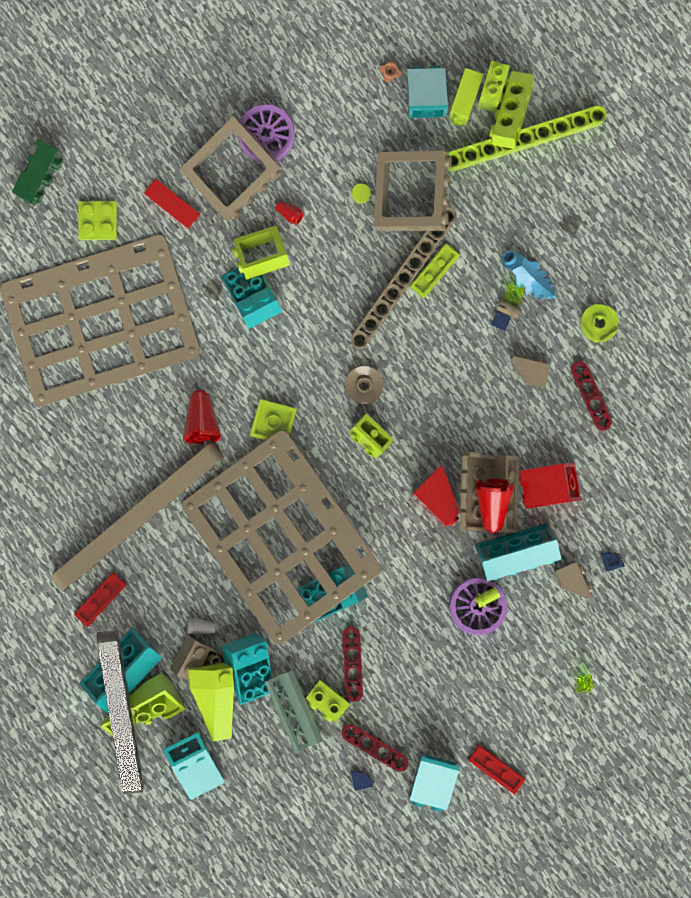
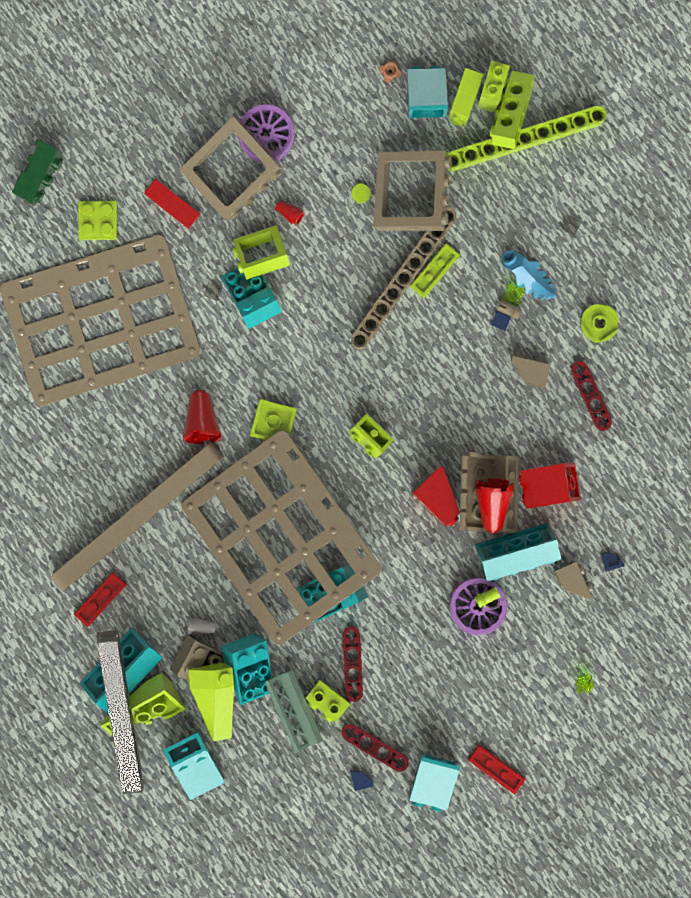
(360, 375): dark tan dish -> none

